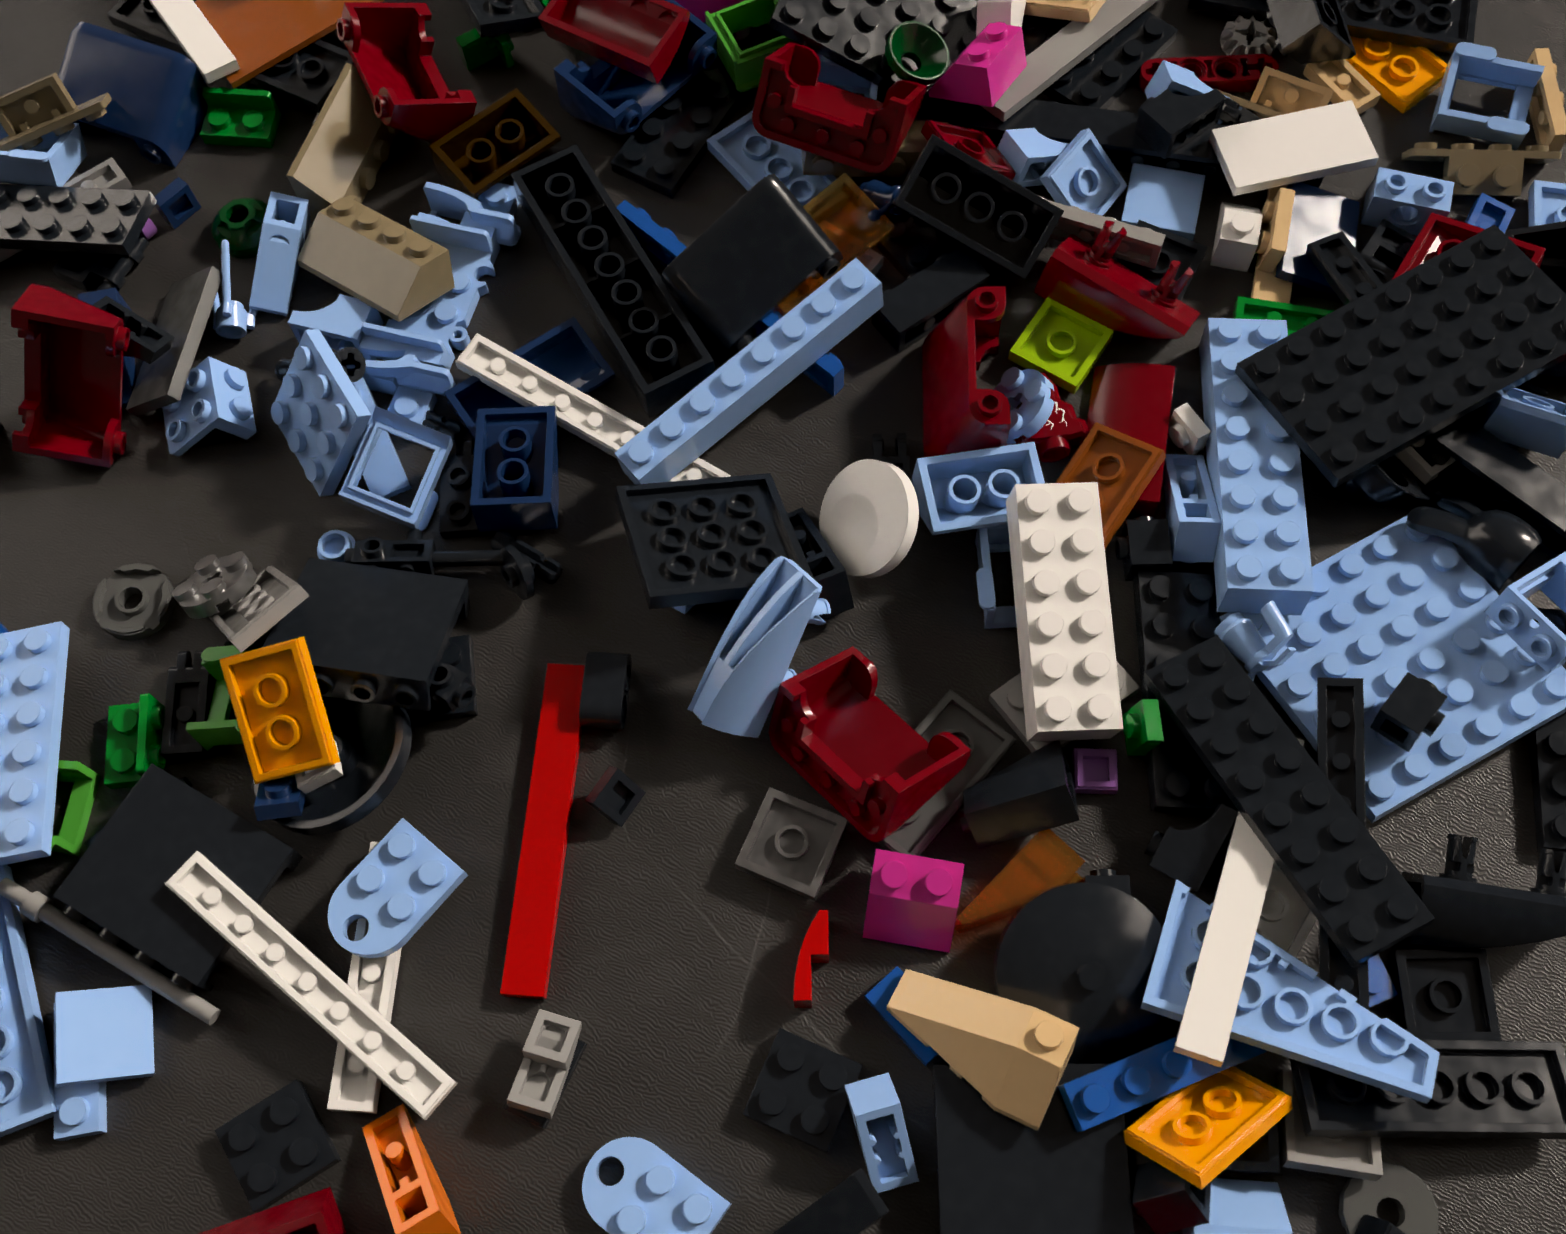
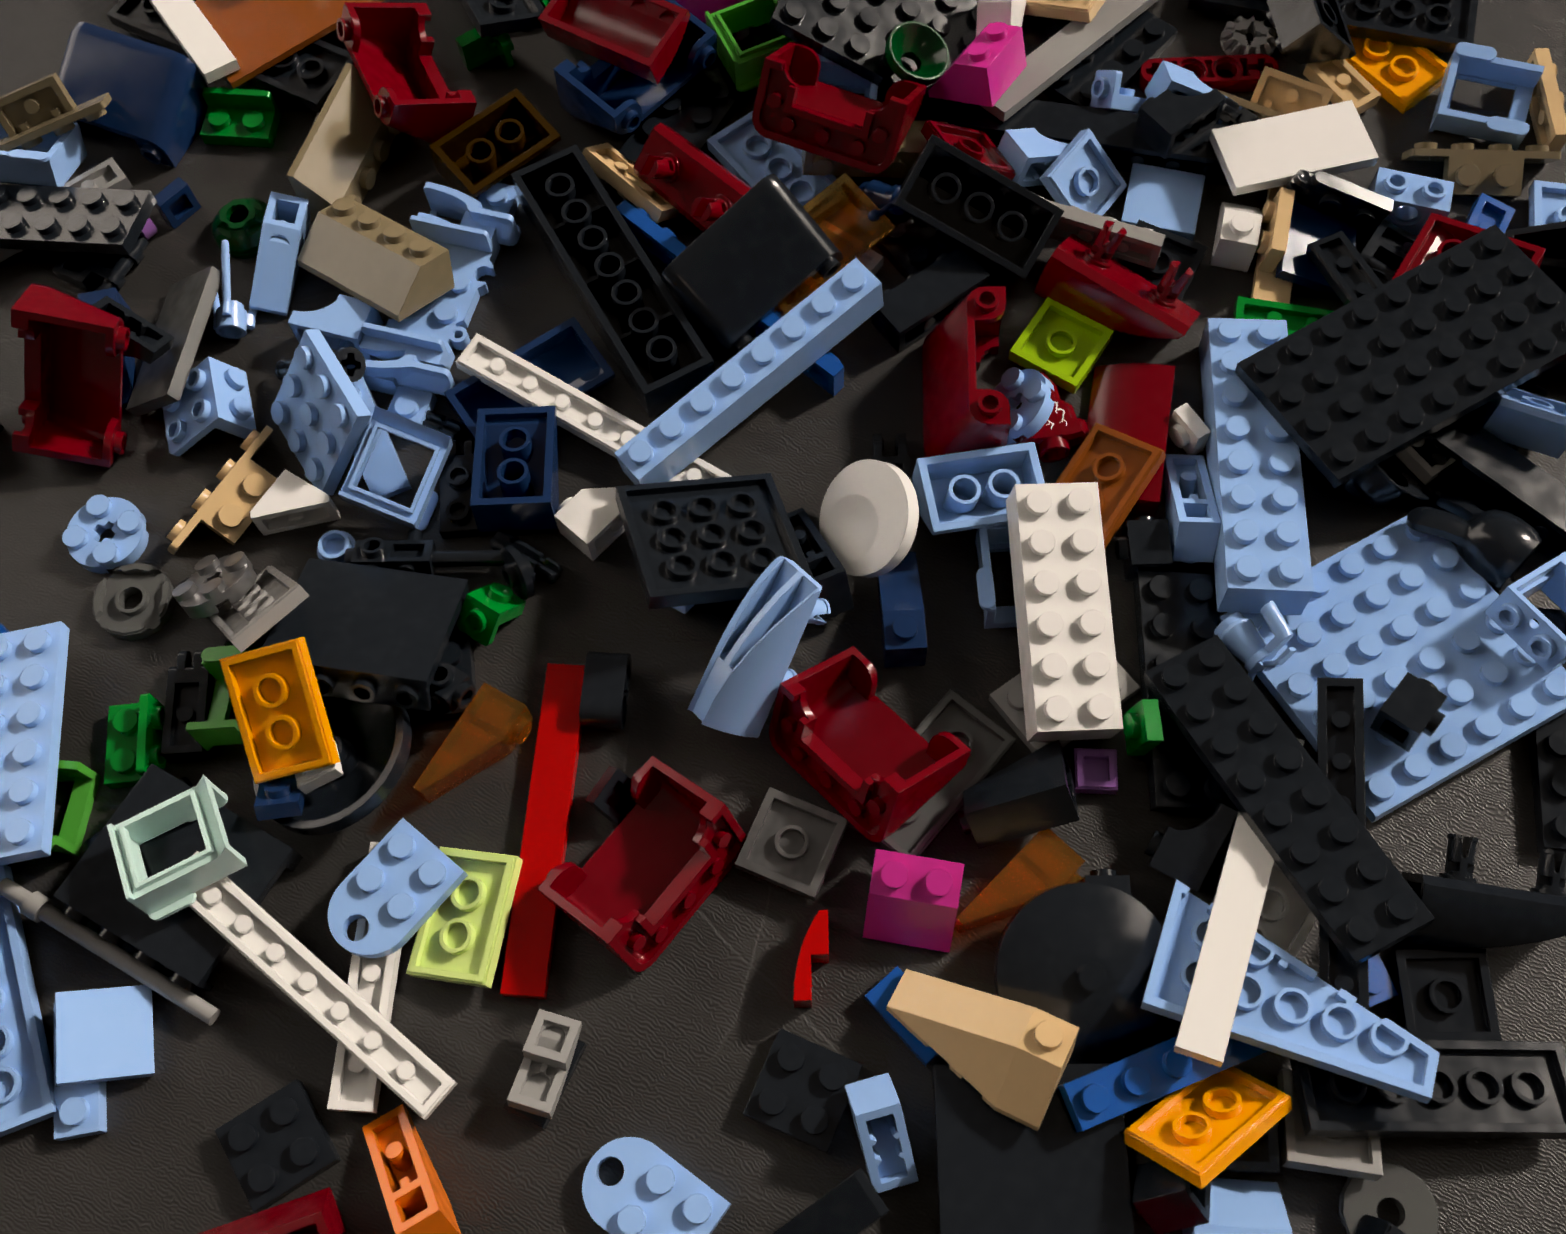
(92, 520): none -> light blue plate
(177, 885): none -> light aqua piece
(229, 505): none -> tan bracket
(292, 505): none -> white slope
(468, 929): none -> yellowish green tile
(479, 739): none -> clear orange slope
(486, 610): none -> green bracket
(590, 520): none -> white slope
(619, 173): none -> tan plate
(651, 867): none -> dark red windscreen
(687, 177): none -> dark red piece
(902, 615): none -> dark blue slope
(1109, 95): none -> light blue bracket
(1340, 199): none -> black hinge

